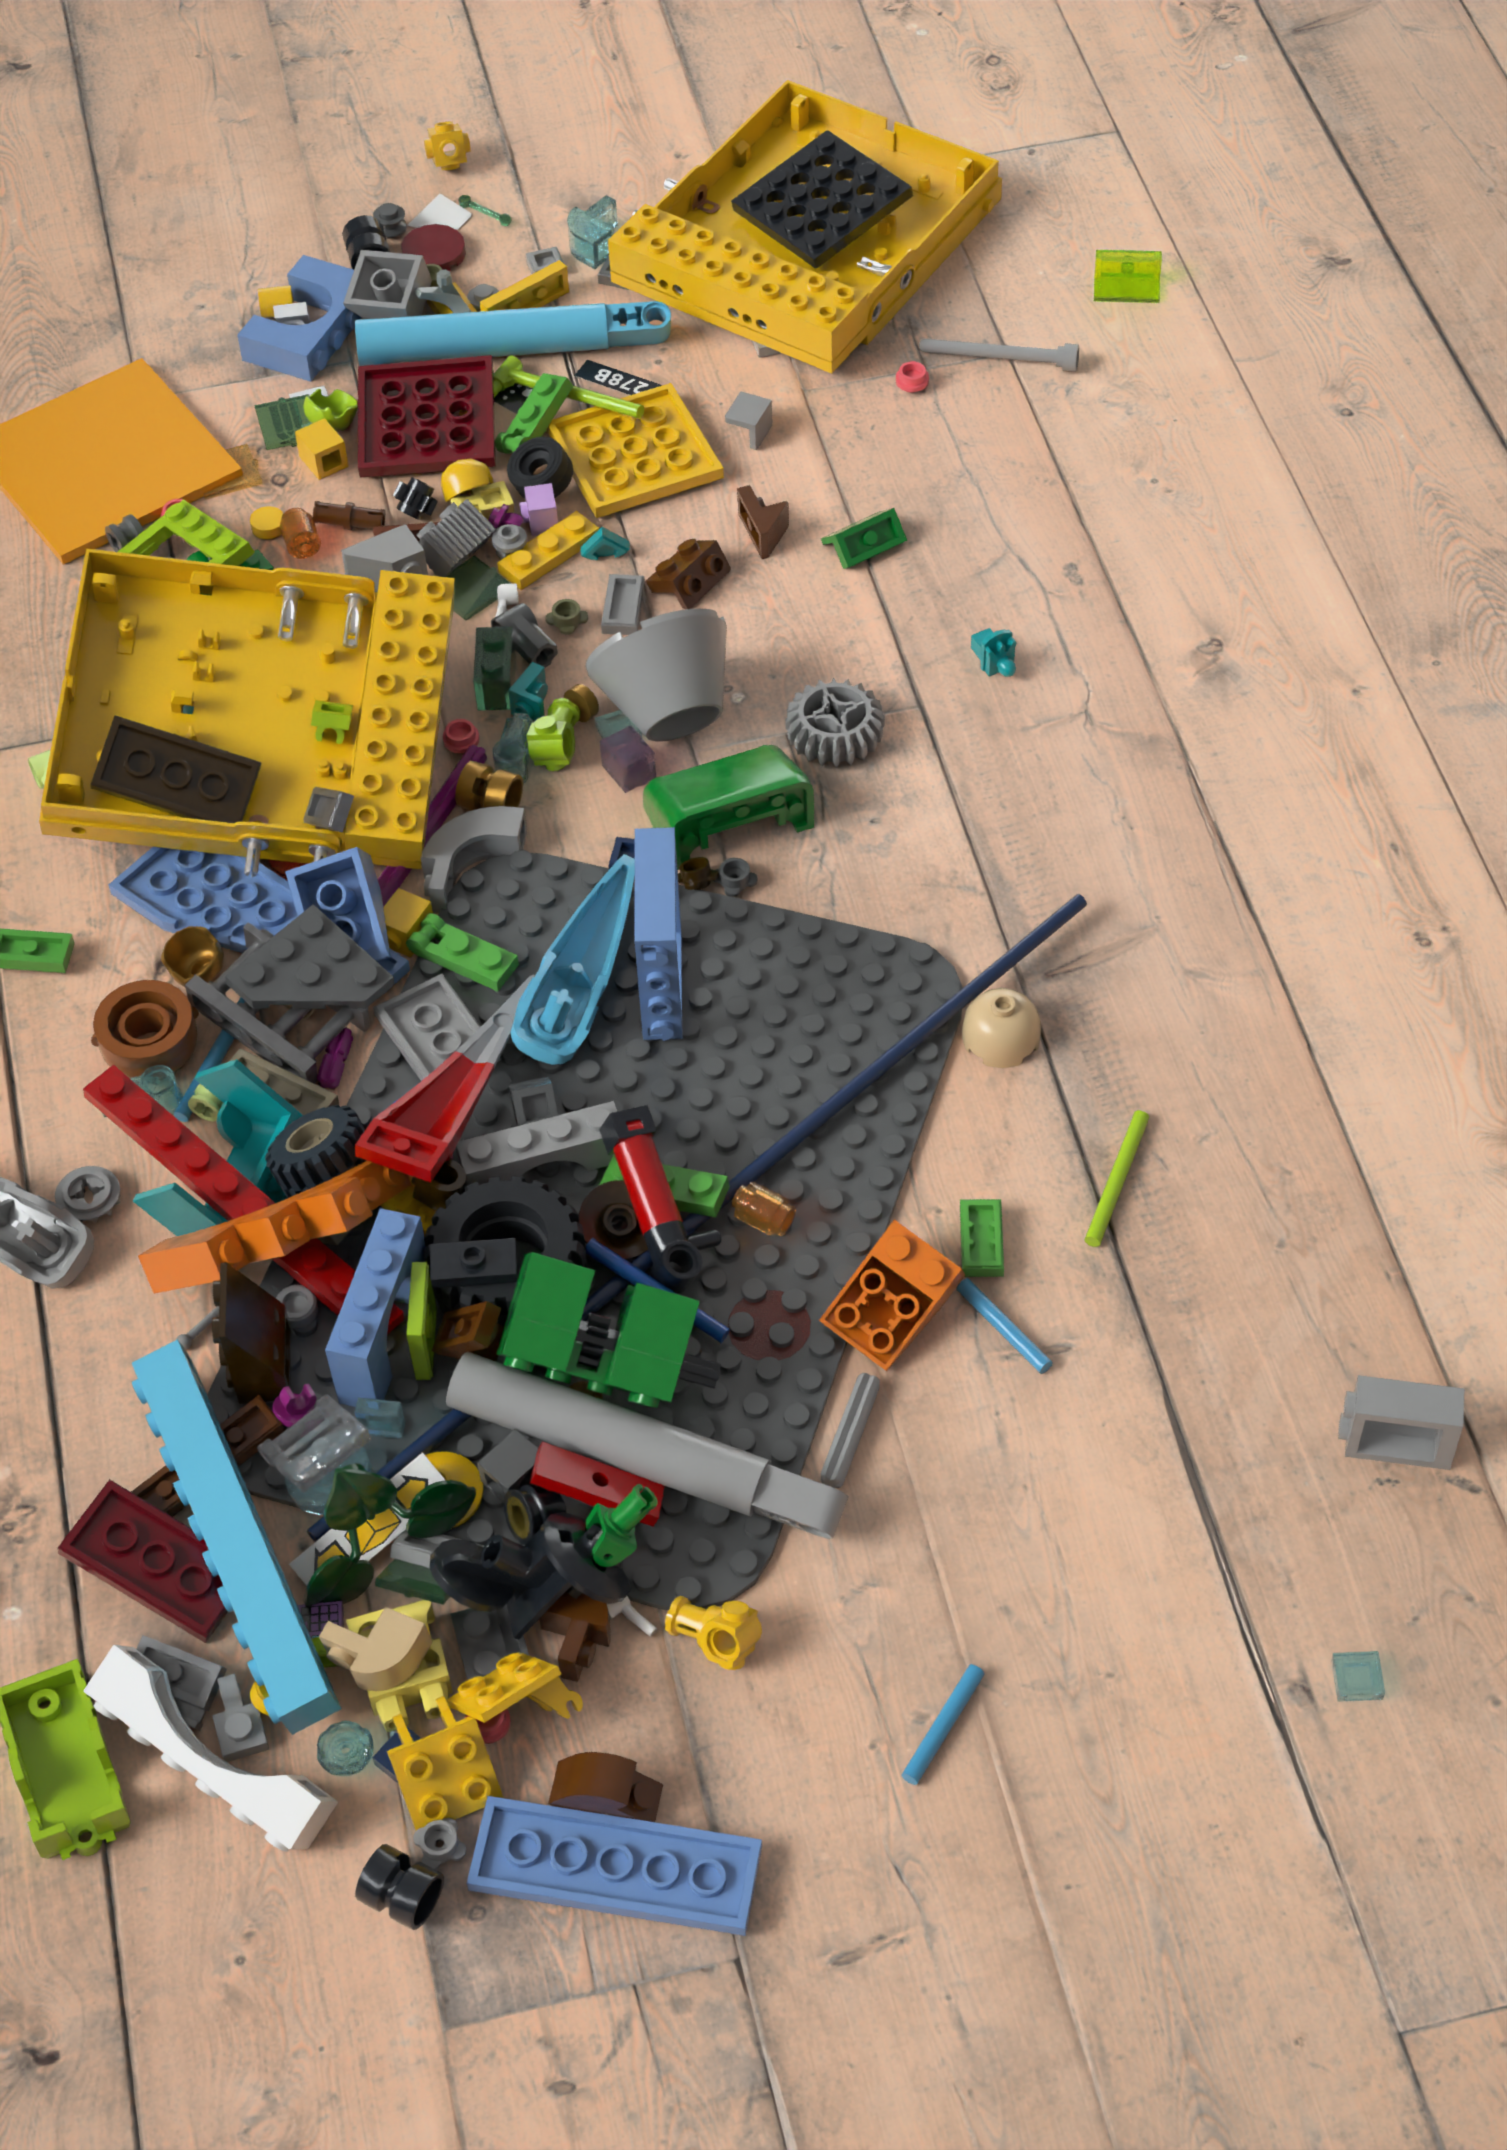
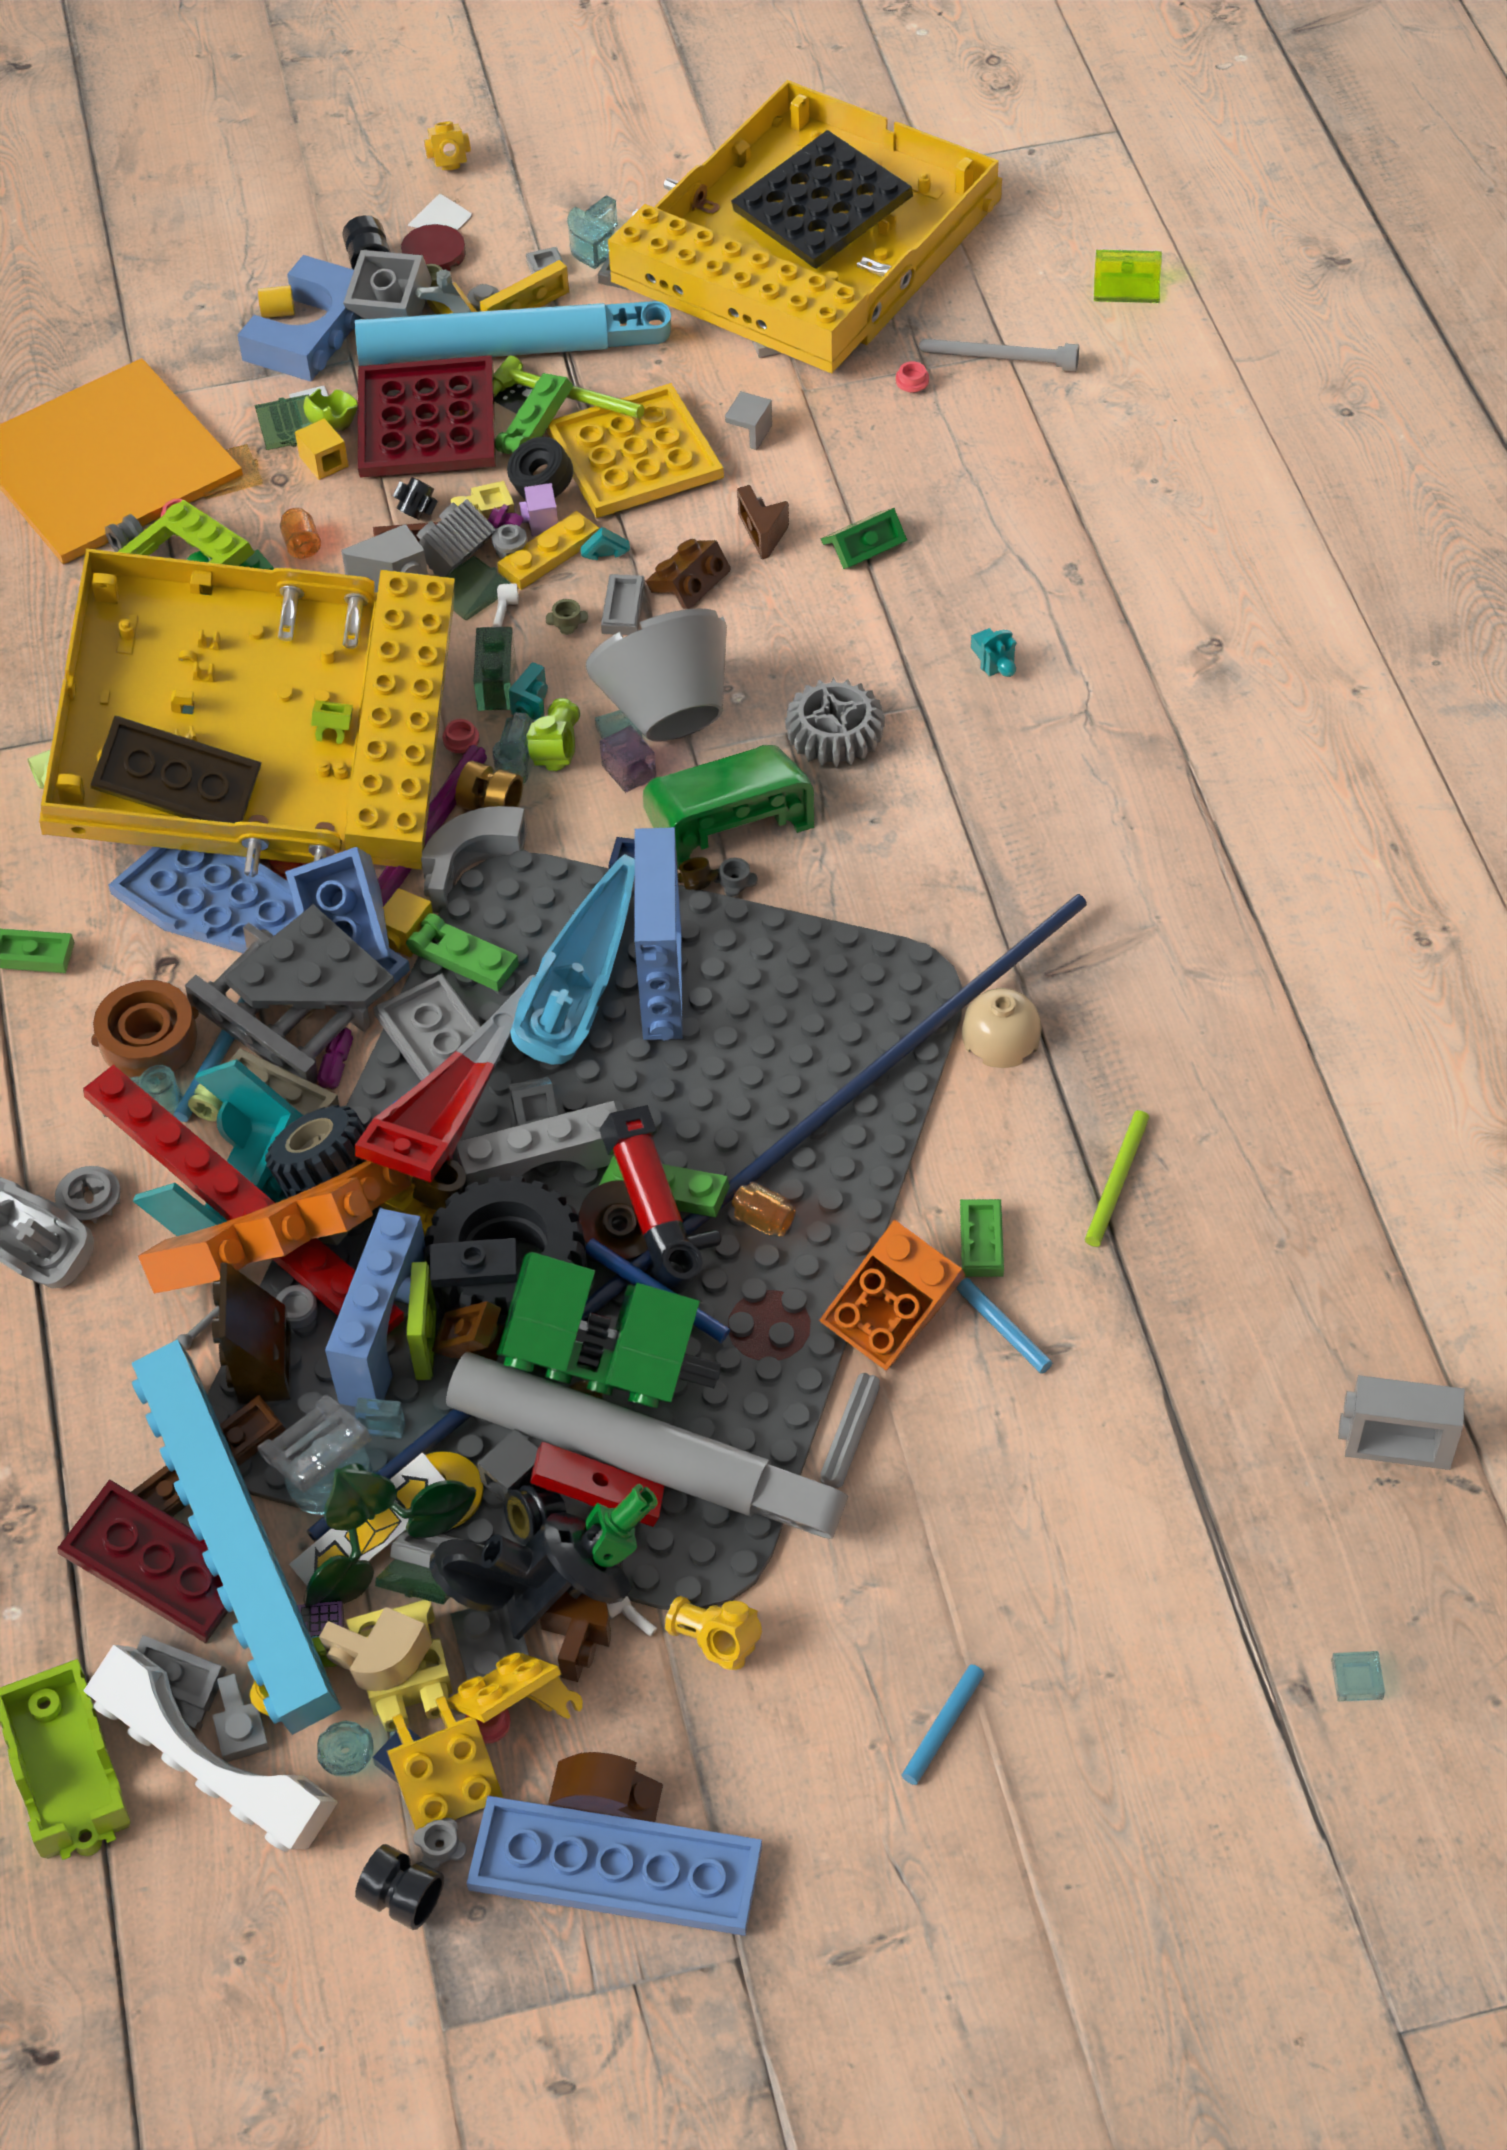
(192, 953): pearl gold hair -> none
(266, 522): yellow tile -> none
(292, 313): white tile -> none
(292, 1407): magenta plate -> none
(328, 809): flat silver tile -> none
(348, 515): reddish brown pin -> none
(391, 218): dark grey wheel -> none
(464, 476): yellow hair -> none
(465, 201): clear green hinge -> none
(528, 637): dark grey piece -> none
(585, 700): pearl gold tile -> none
(614, 378): black sticker -> none

